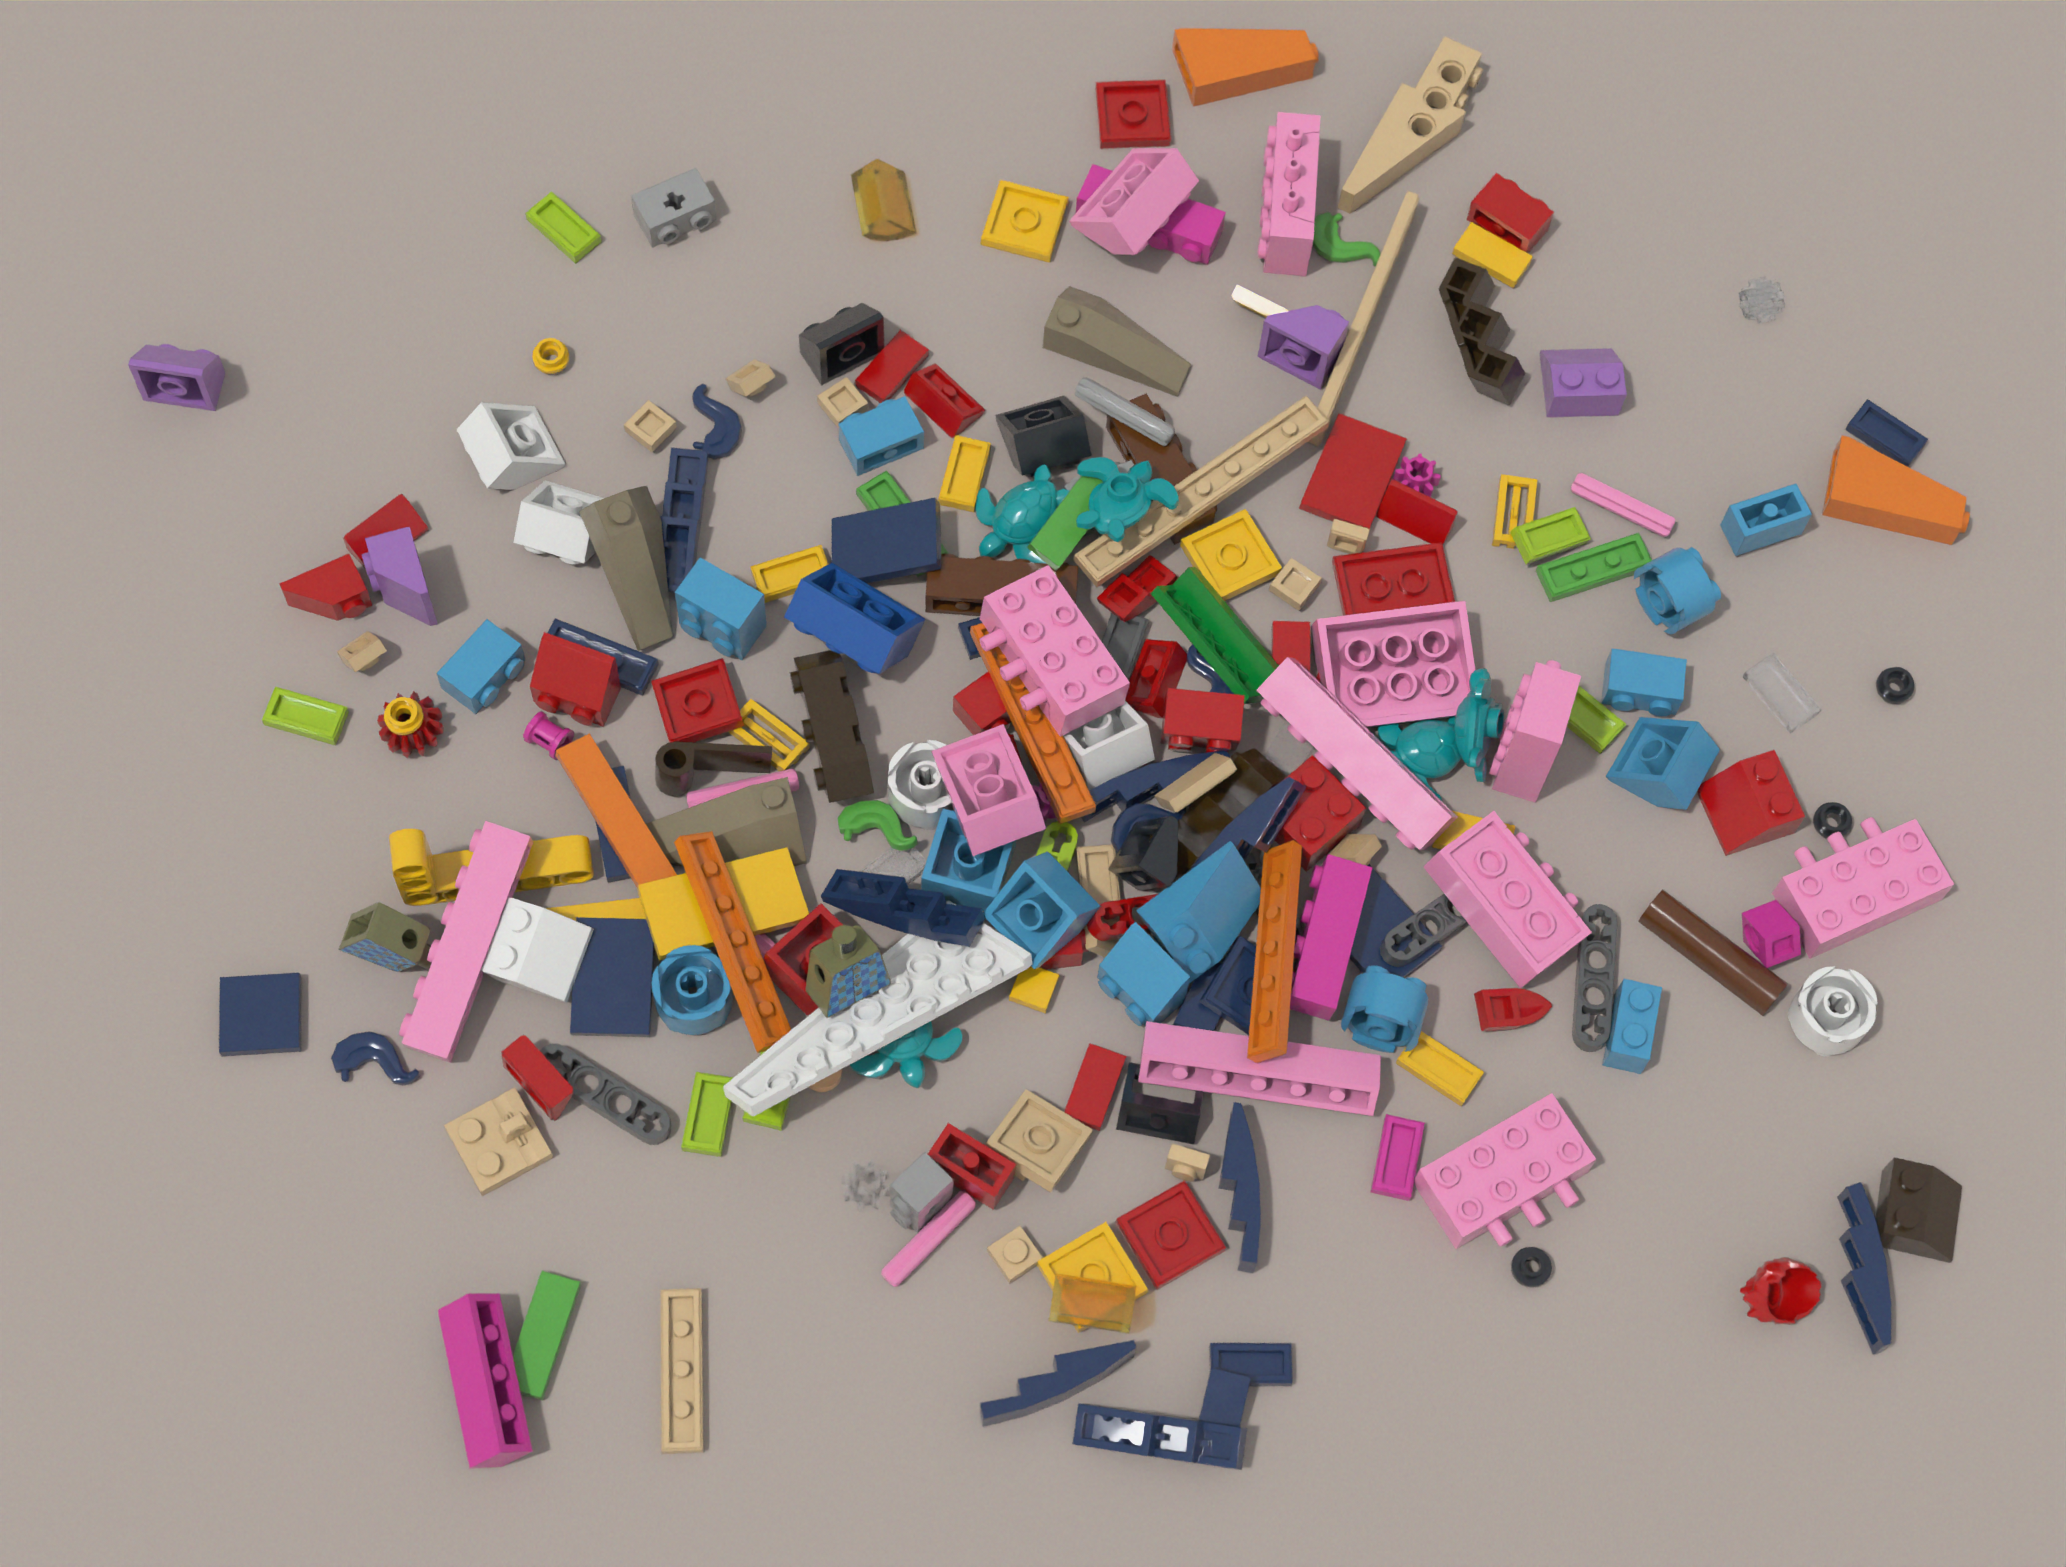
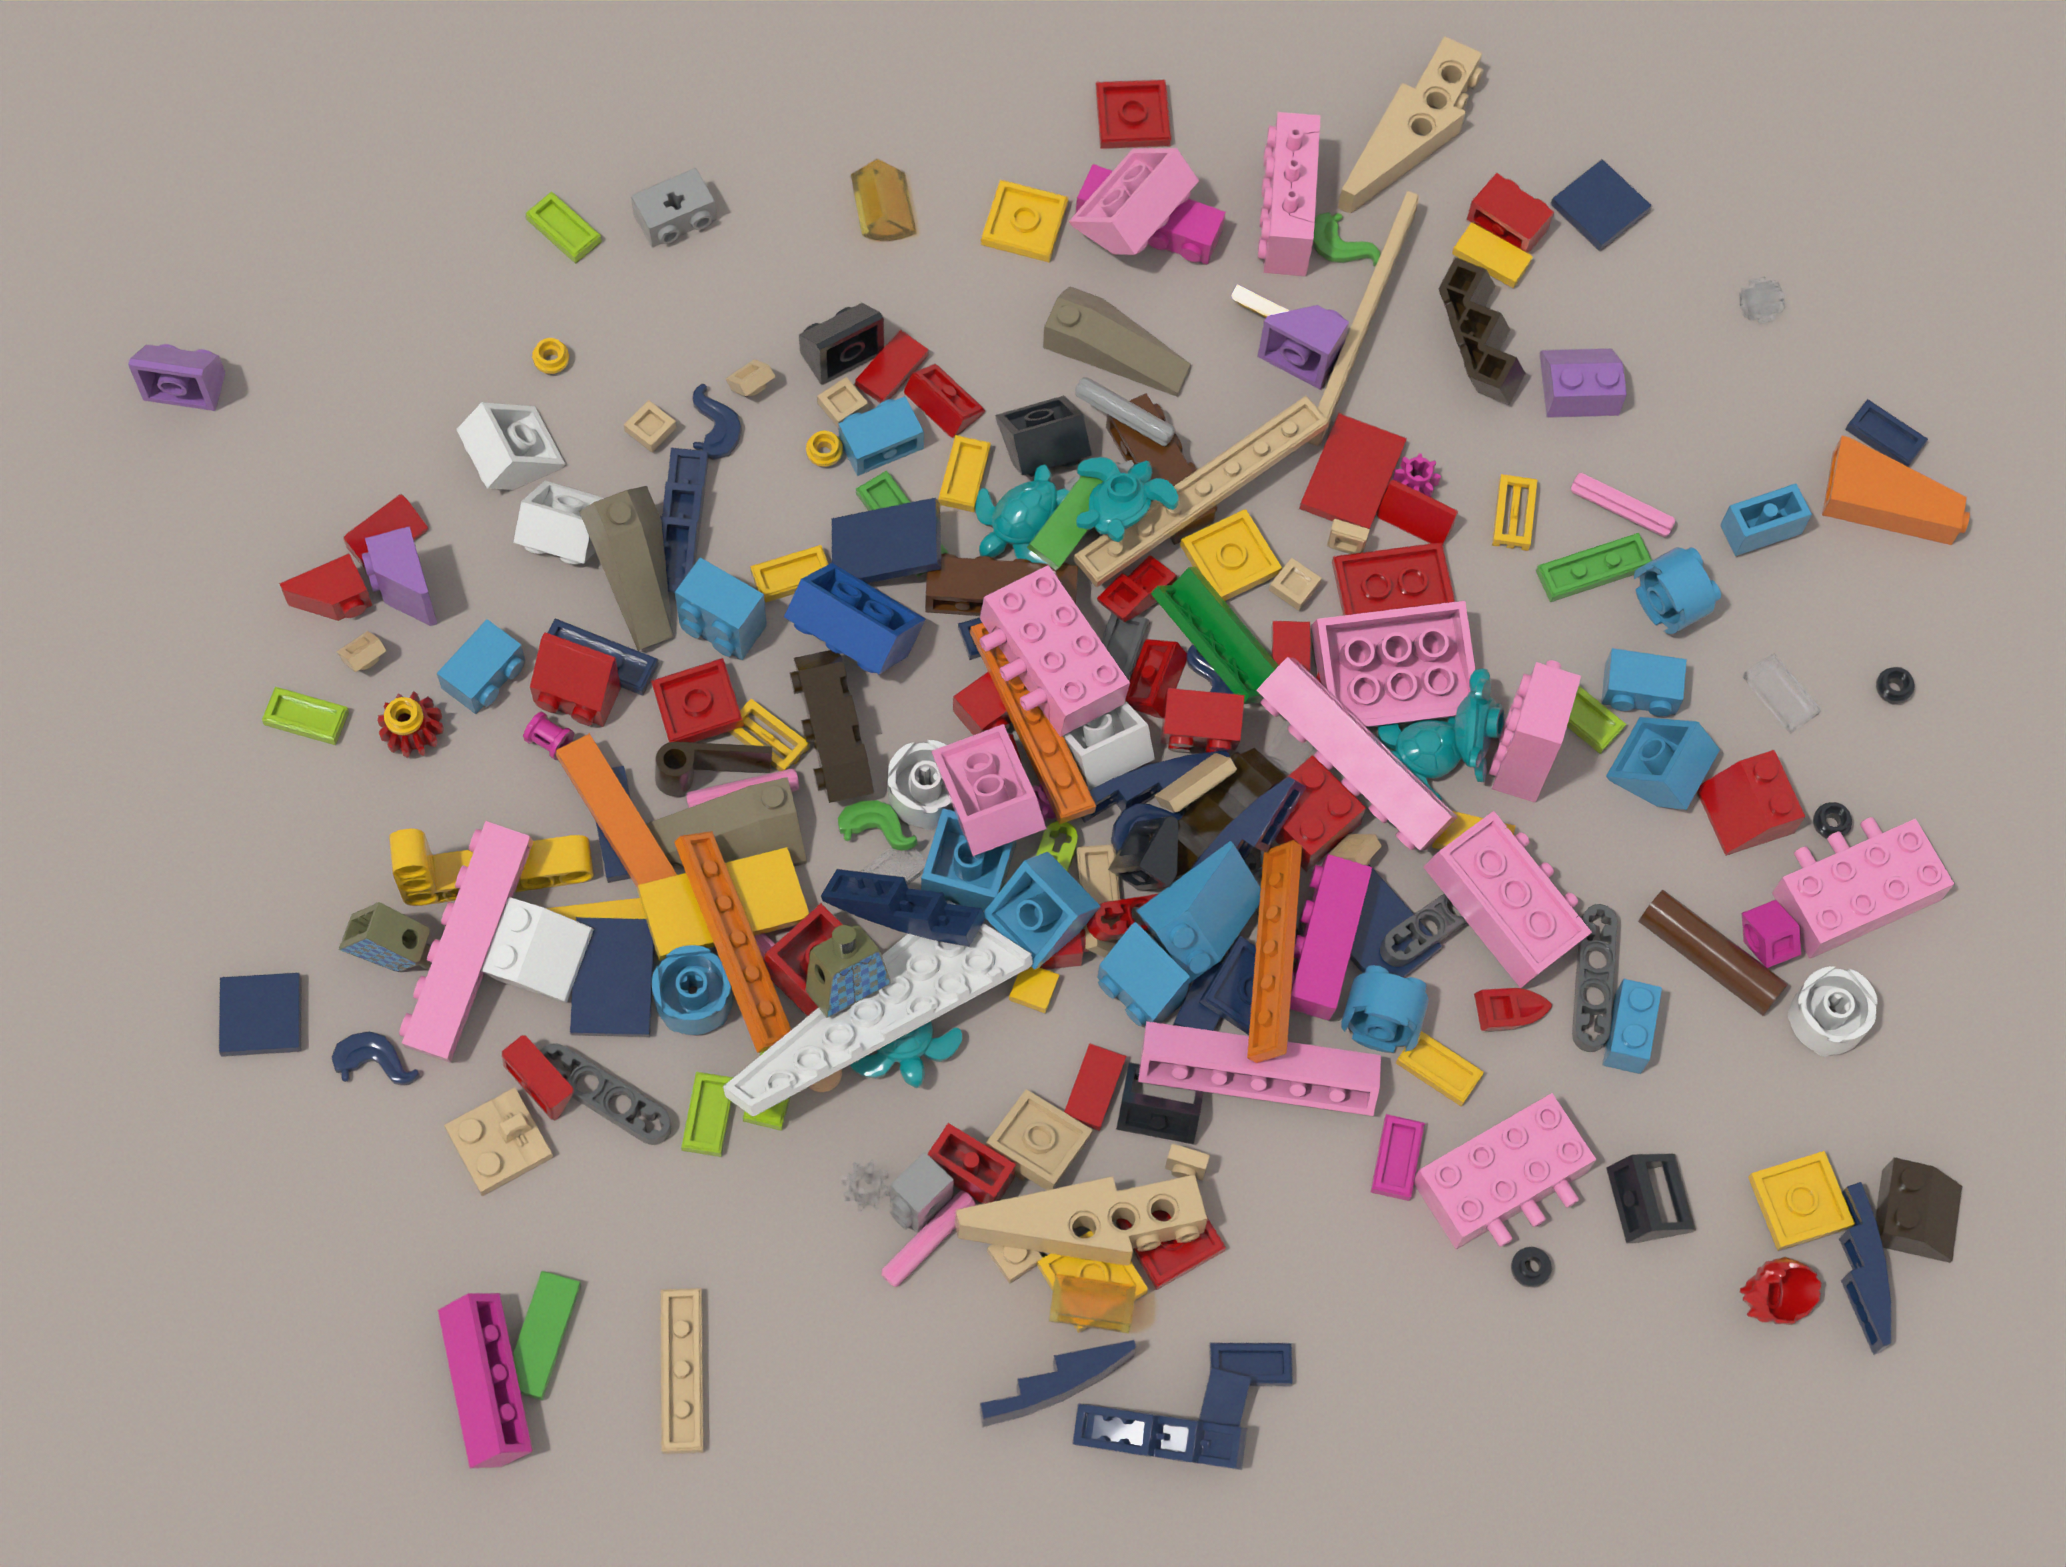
(820, 440): none -> yellow plate
(1047, 1219): none -> tan brick
(1241, 61): orange slope -> none
(1241, 1175): dark blue slope -> none
(1550, 535): lime tile -> none
(1601, 205): none -> dark blue tile
(1637, 1200): none -> black tile
(1801, 1200): none -> yellow plate

